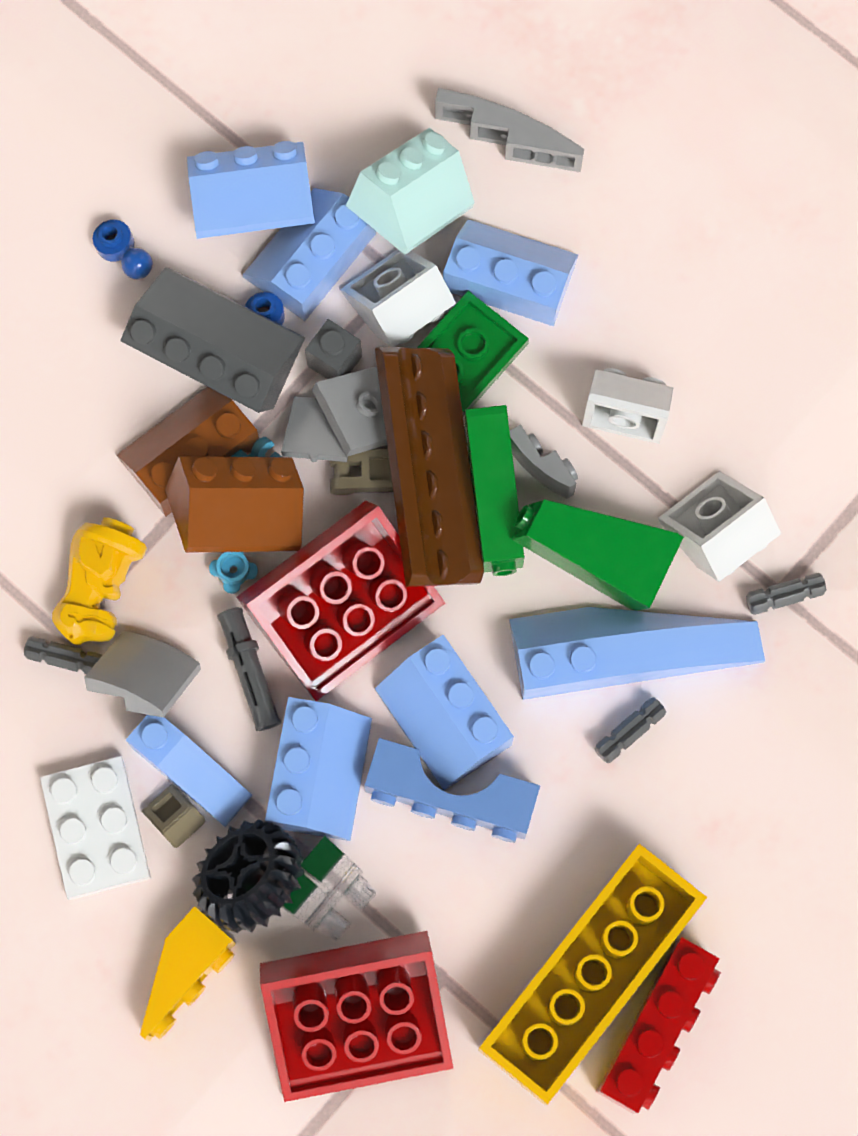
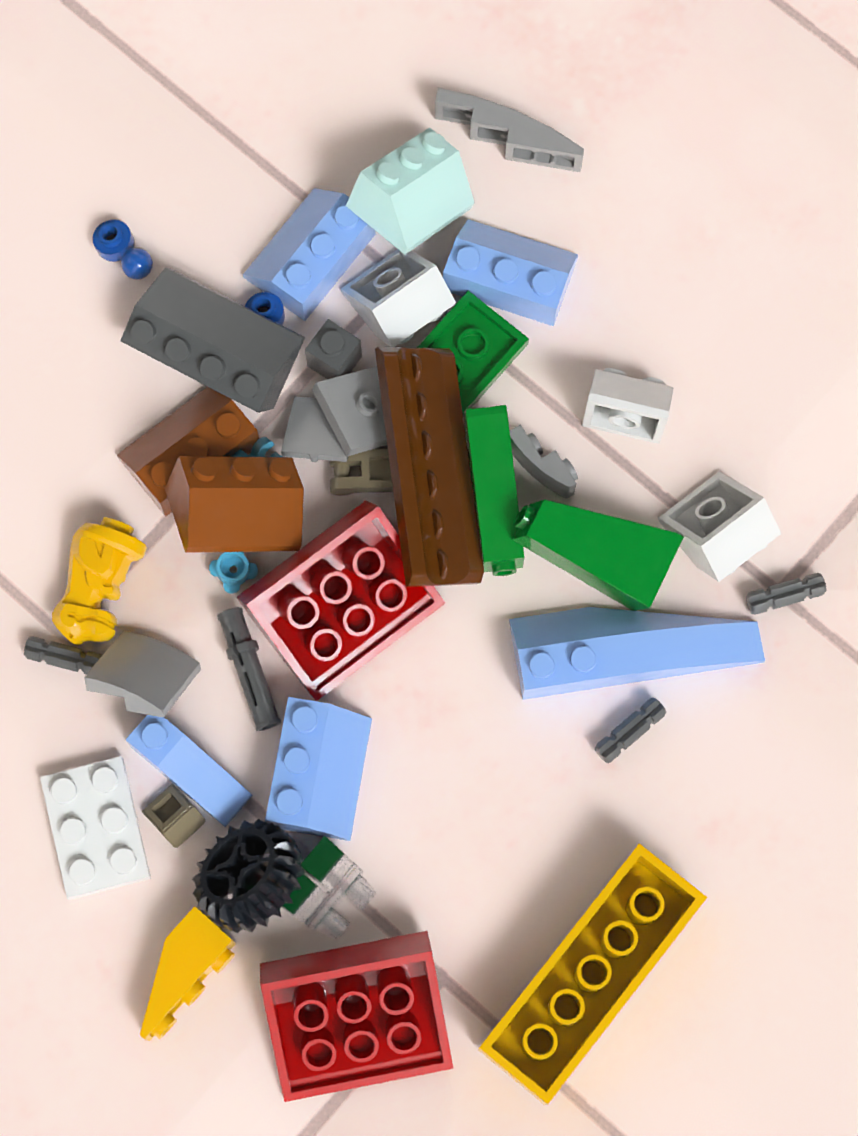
(250, 189): light blue slope -> none
(399, 777): medium blue arch -> none
(444, 713): light blue slope -> none
(657, 1026): red brick -> none

